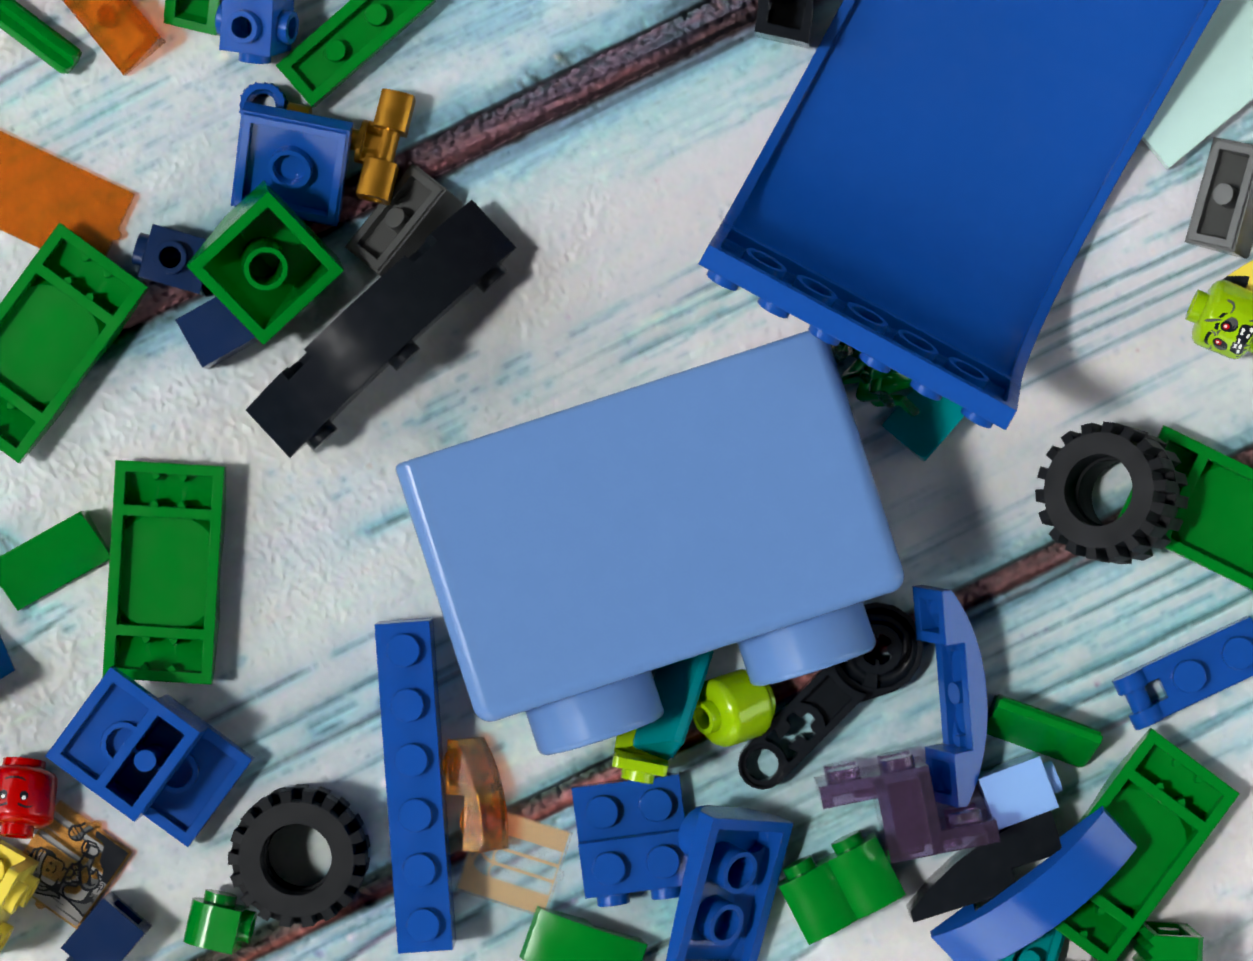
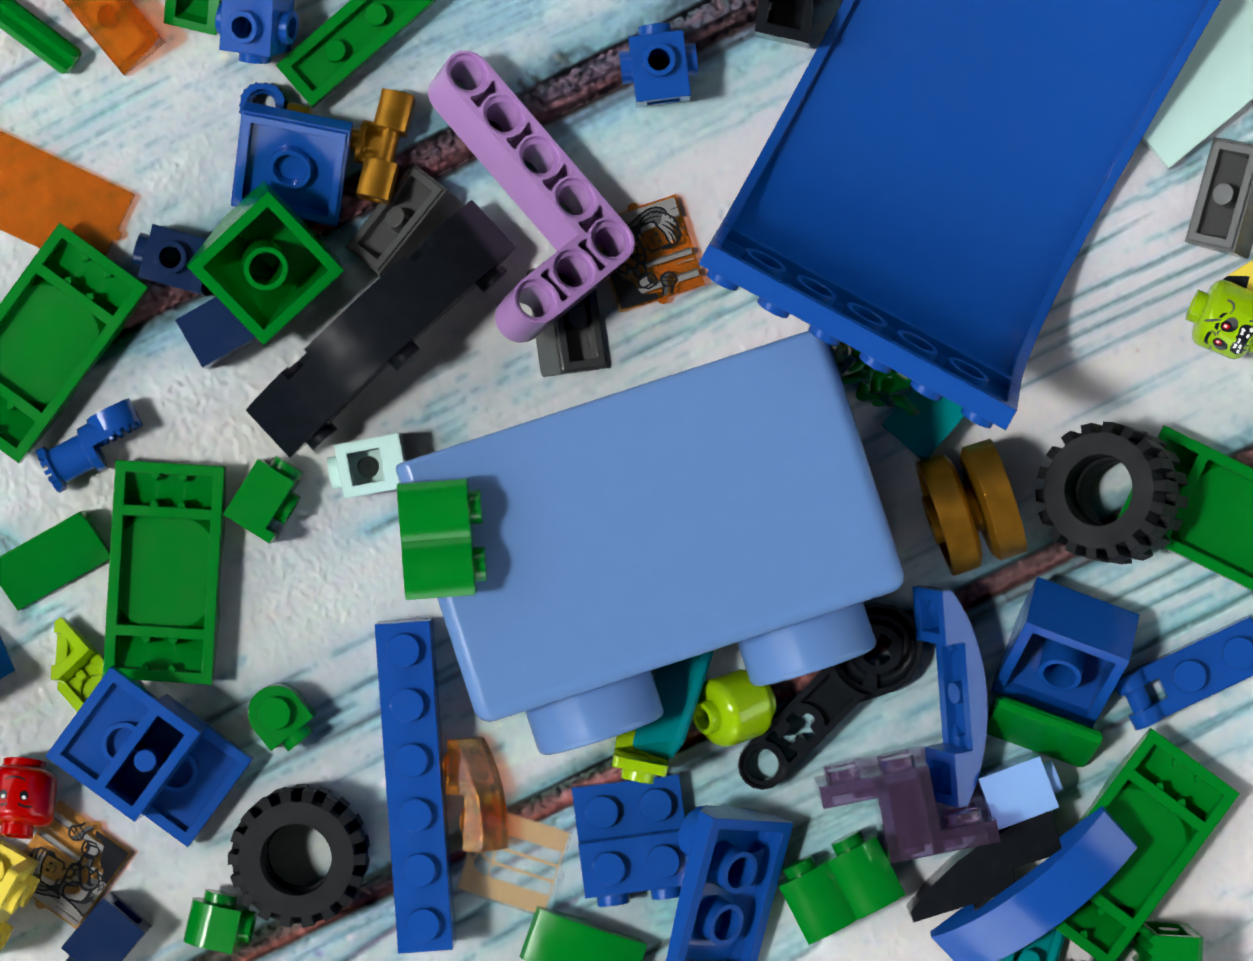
(77, 664): none -> lime slope
(83, 450): none -> blue connector
(266, 497): none -> green brick
(280, 715): none -> green plate
(345, 471): none -> light aqua brick
(439, 538): none -> green brick
(534, 193): none -> lavender beam
(574, 340): none -> dark grey slope
(661, 258): none -> piece
(664, 85): none -> blue brick
(963, 509): none -> pearl gold wheel
(1066, 652): none -> blue slope

